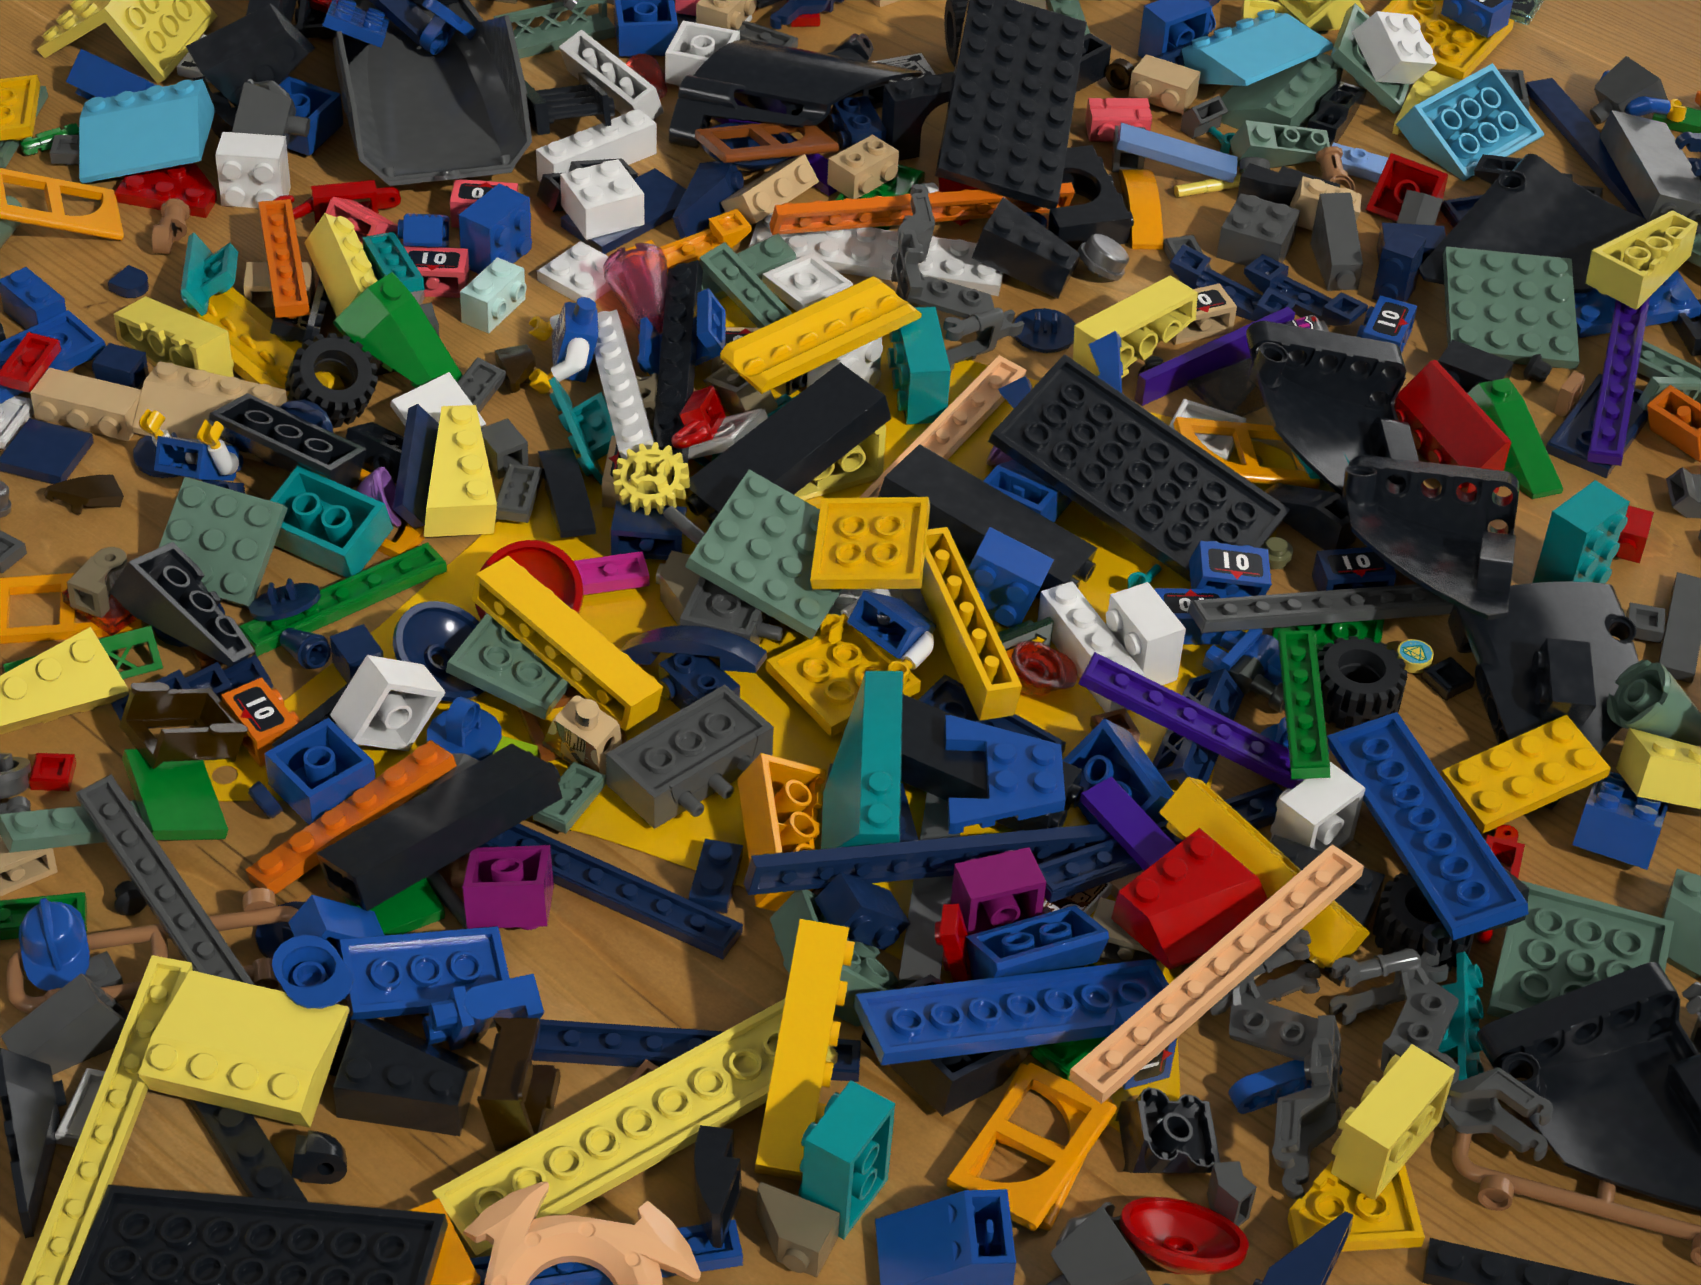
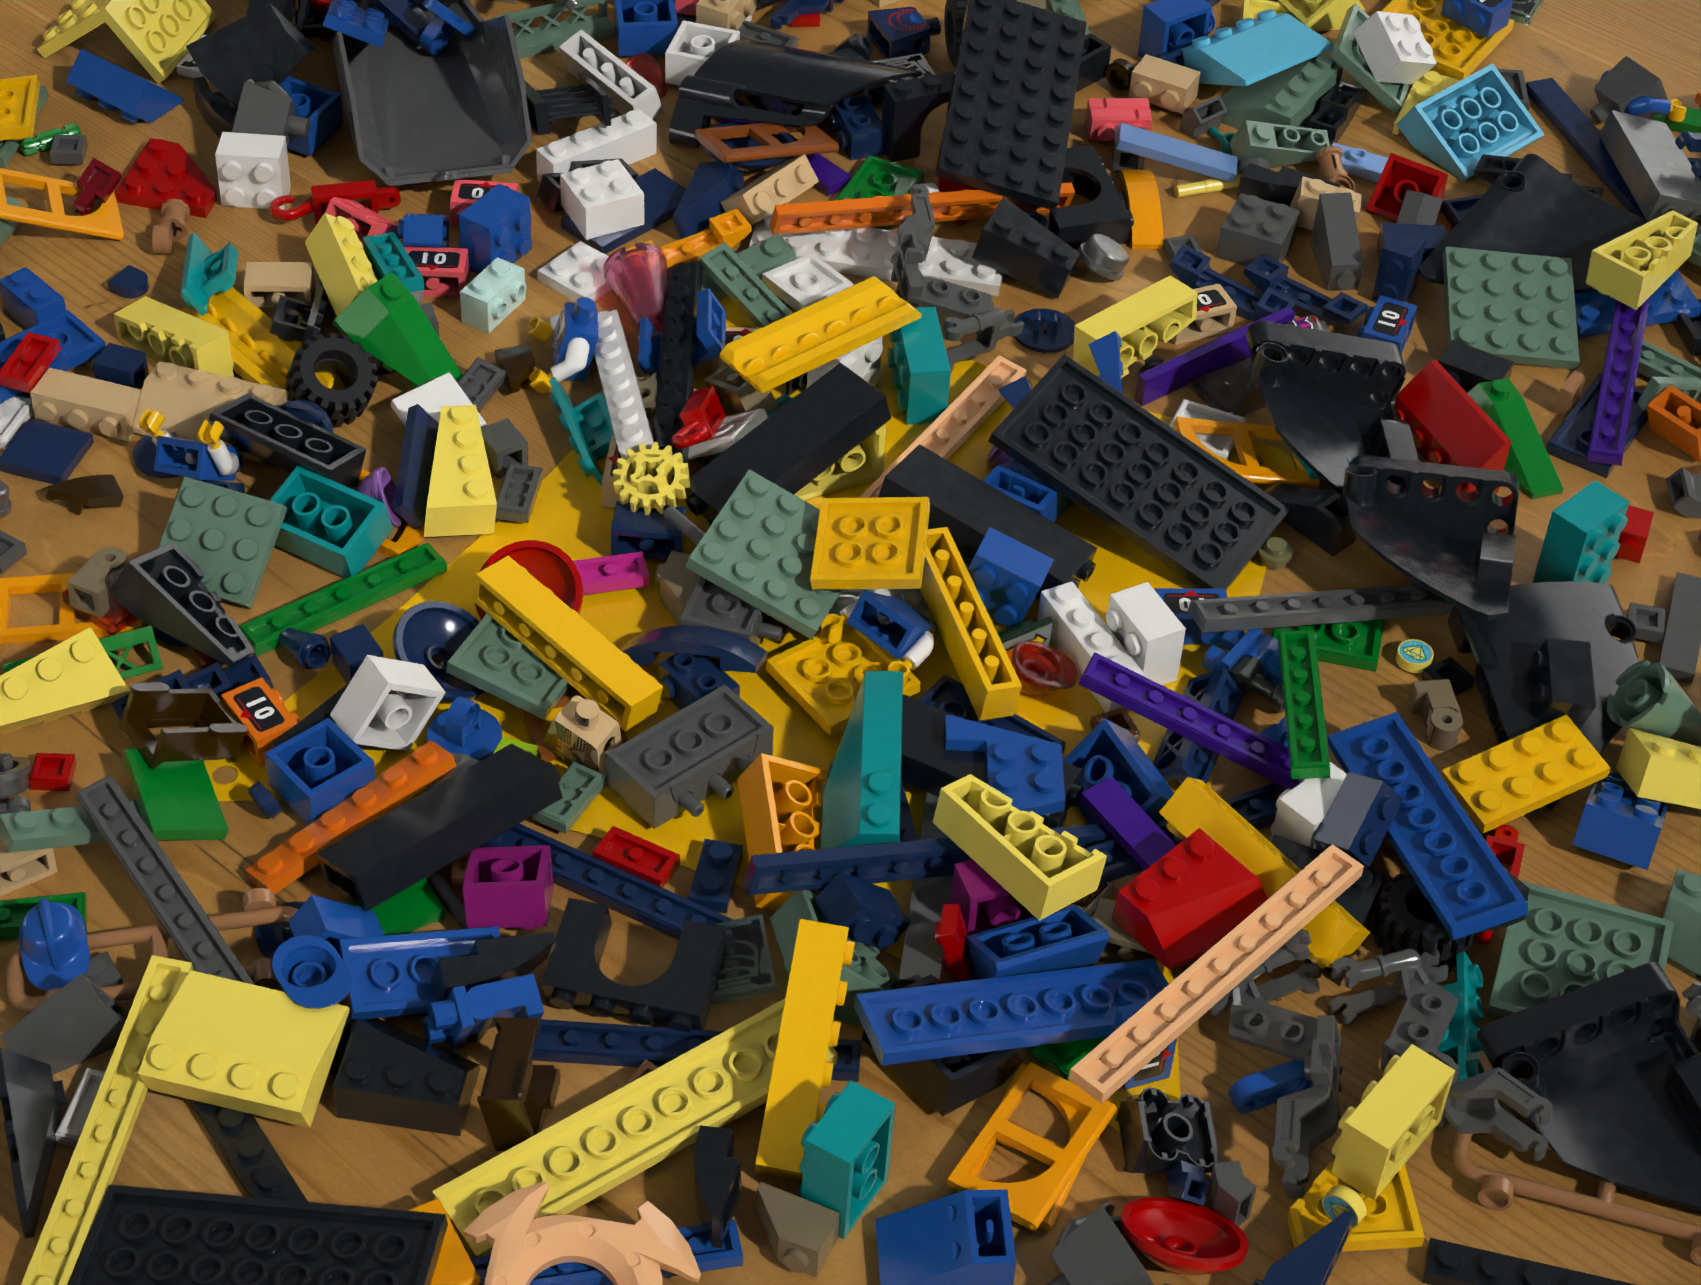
(97, 183): none -> dark red plate
(129, 899): black piece -> none
(144, 130): medium azure slope -> none
(283, 259): orange plate -> none
(284, 601): dark blue piece -> none
(319, 1158): black piece -> none
(381, 446): black bracket -> none
(491, 962): none -> black slope
(566, 493): black slope -> none
(637, 856): none -> red plate
(675, 999): none -> black arch
(747, 963): none -> clear light blue tile
(863, 167): tan brick -> none
(901, 31): none -> dark blue torso
(1016, 847): none -> light yellow wedge
(1139, 578): teal hand -> none
(1188, 1183): none -> dark blue piece
(1230, 567): blue brick -> none
(1343, 1199): none -> light yellow tile
(1351, 570): dark blue brick -> none
(1359, 817): none -> dark blue brick
(1360, 681): black tyre -> none
(1439, 711): none -> dark tan leg
(1537, 369): black piece -> none

